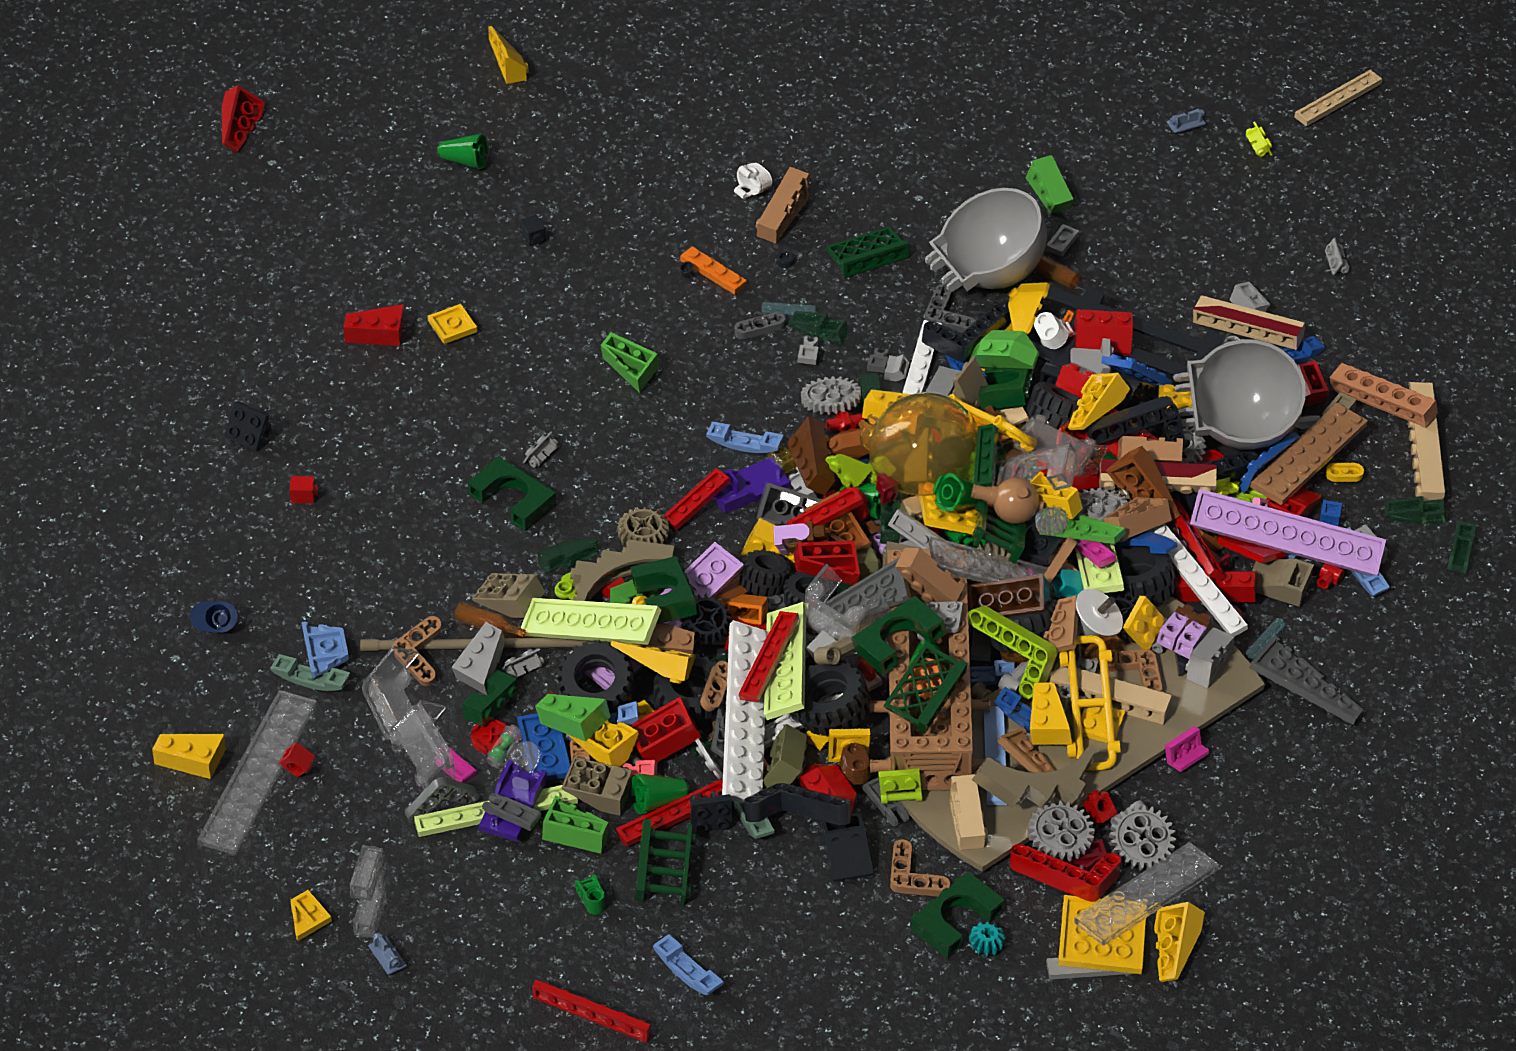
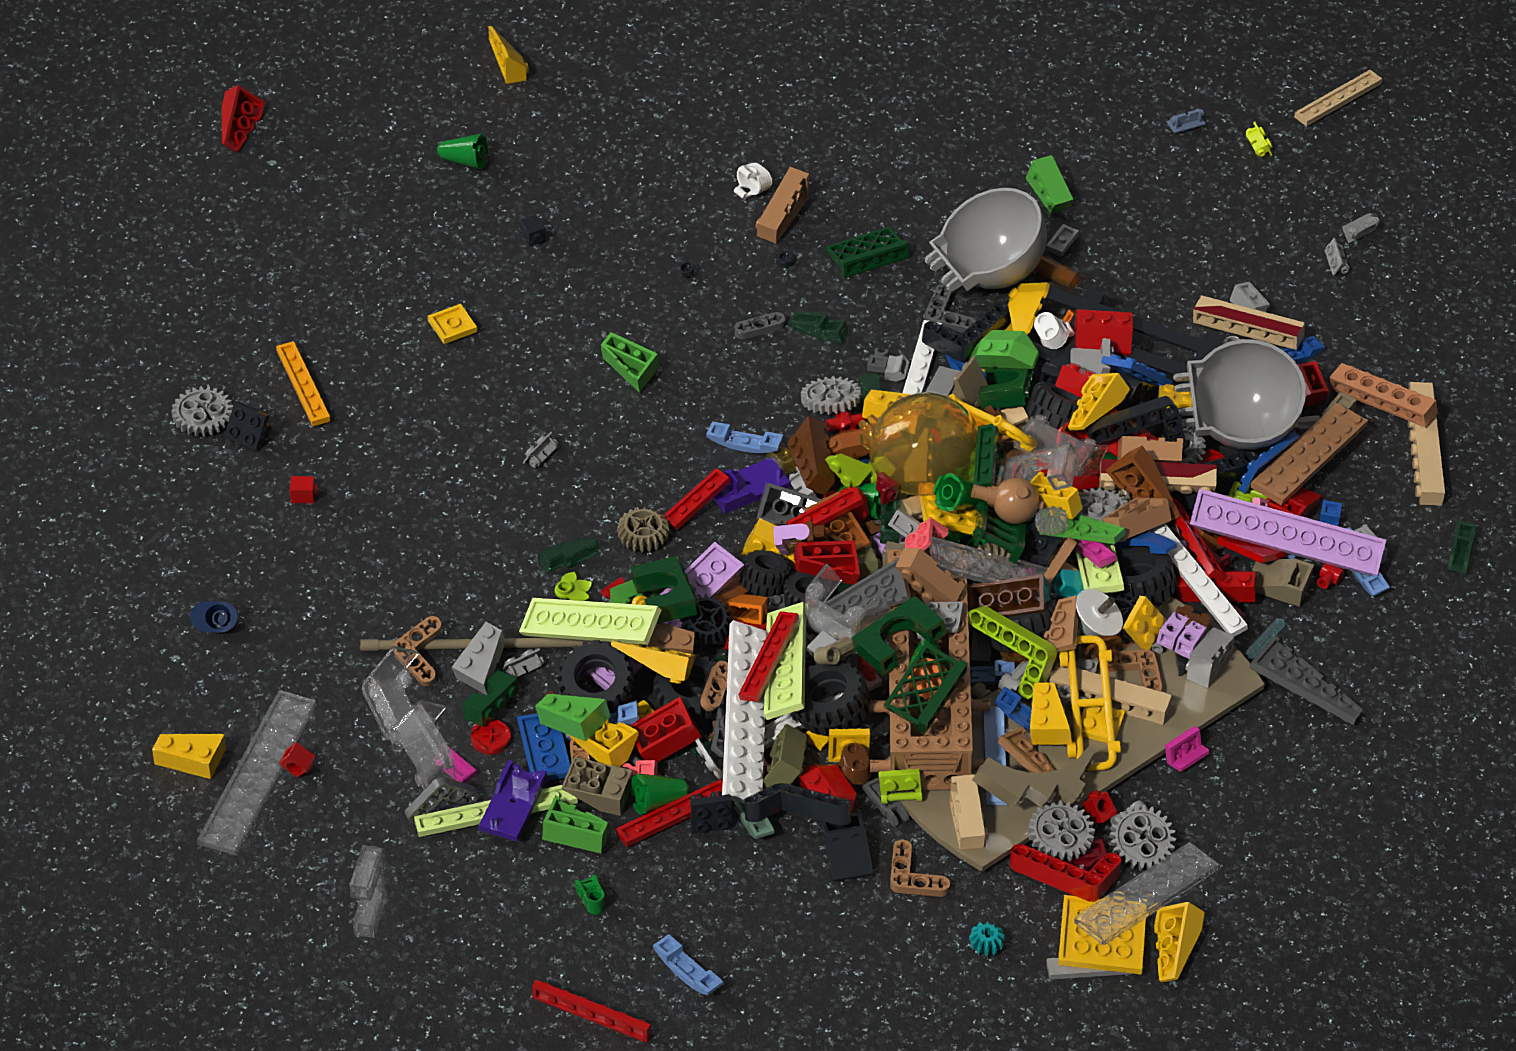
(202, 411): none -> light grey gear
(289, 669): sand green slope -> none
(303, 383): none -> light orange plate
(308, 914): yellow wing -> none
(324, 647): medium blue wing -> none
(375, 326): red wedge -> none
(386, 954): sand blue hinge -> none
(477, 617): clear orange piece -> none
(499, 753): clear piece -> none
(502, 475): dark green arch -> none
(509, 593): dark tan slope -> none
(512, 811): dark grey hinge -> none
(526, 755): clear dish -> none
(592, 577): dark tan arch -> none
(648, 851): dark green fence -> none
(714, 270): orange plate -> none
(788, 309): clear light blue axle -> none
(808, 352): light grey plate -> none
(922, 536): none -> coral bracket
(965, 892): dark green arch -> none
(1226, 487): neon yellow hinge -> none
(1344, 472): yellow plate -> none
(1360, 227): none -> light grey hinge
(1416, 510): clear green slope -> none

